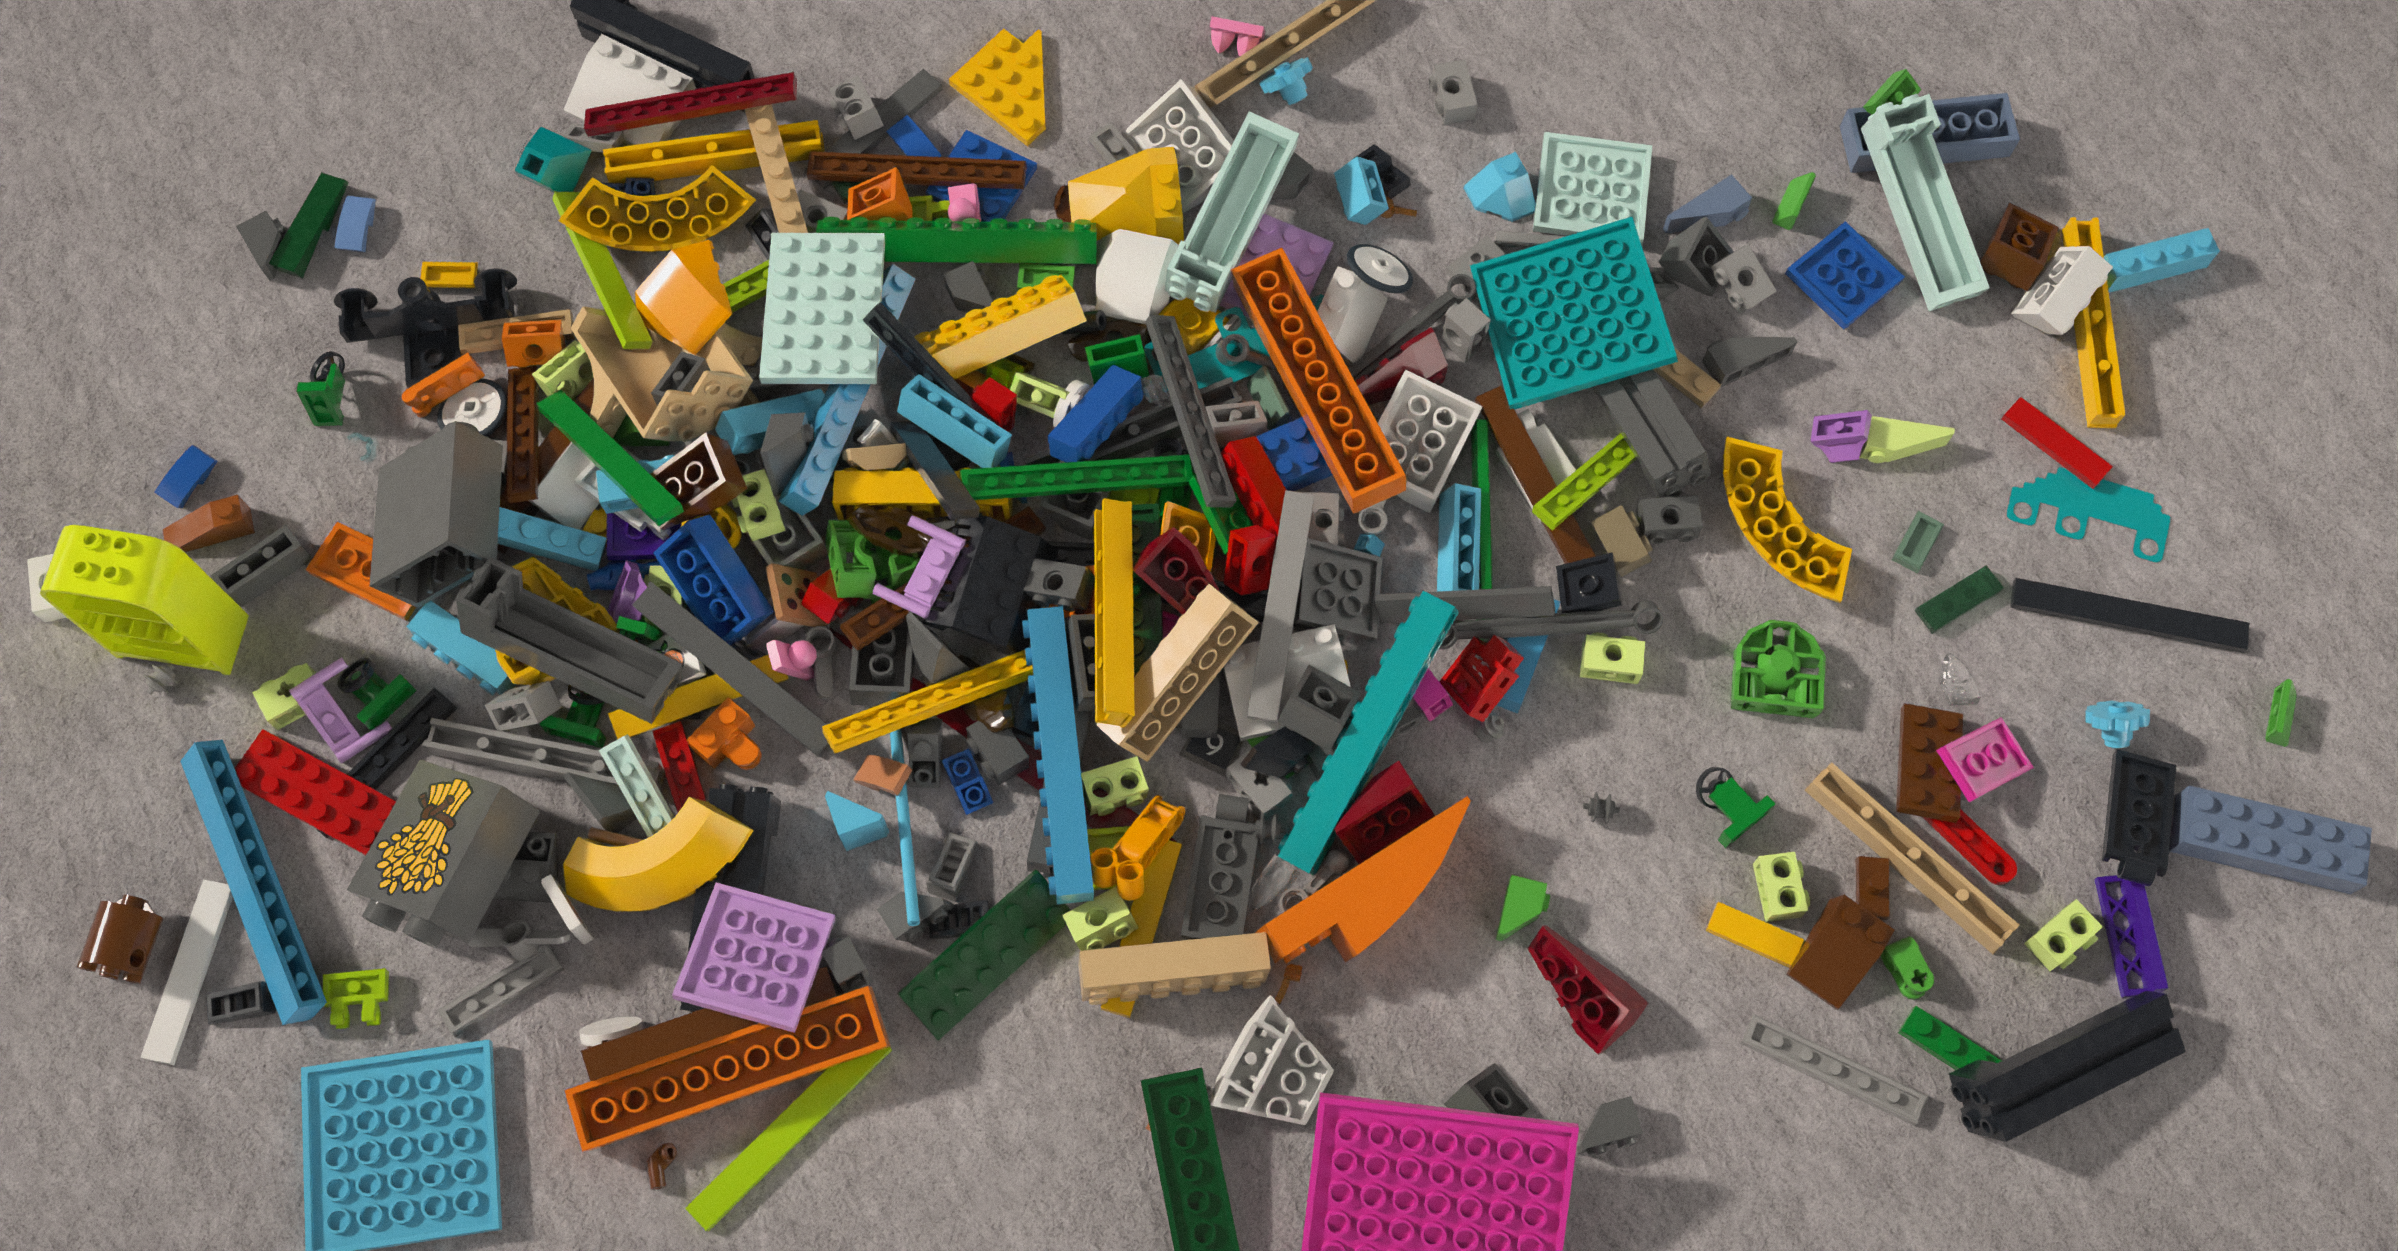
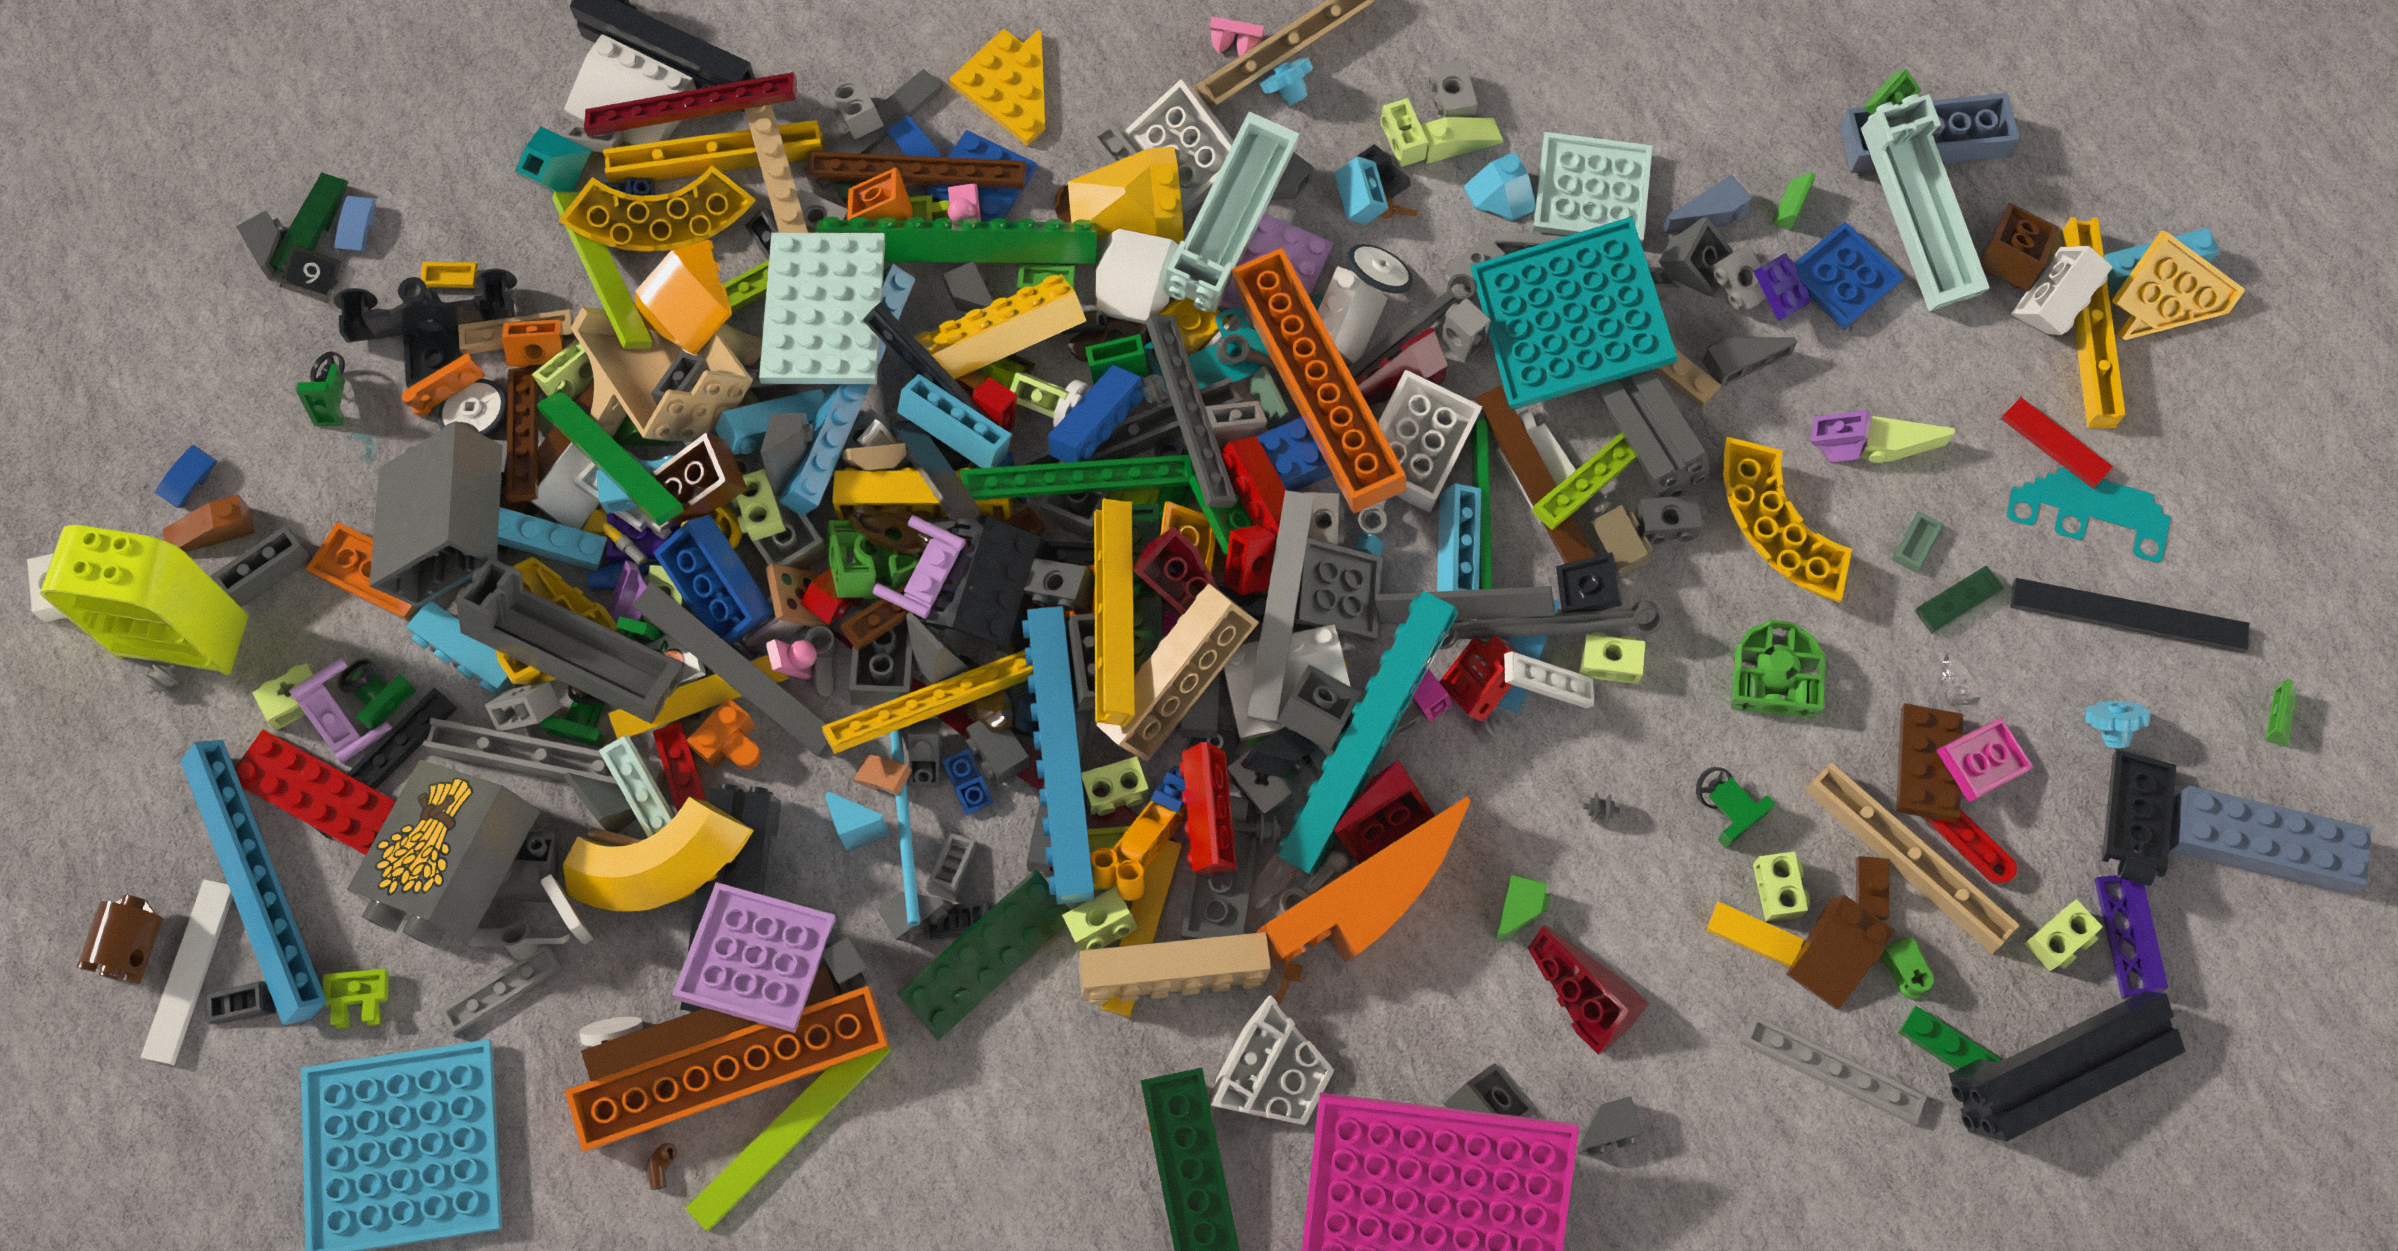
(310, 273): none -> piece
(624, 543): none -> light grey piece
(1170, 791): none -> blue slope
(1208, 810): none -> red slope
(1404, 132): none -> yellowish green brick
(1458, 136): none -> yellowish green slope
(1549, 680): none -> white tile
(1782, 286): none -> dark purple plate
(2173, 289): none -> yellow wing

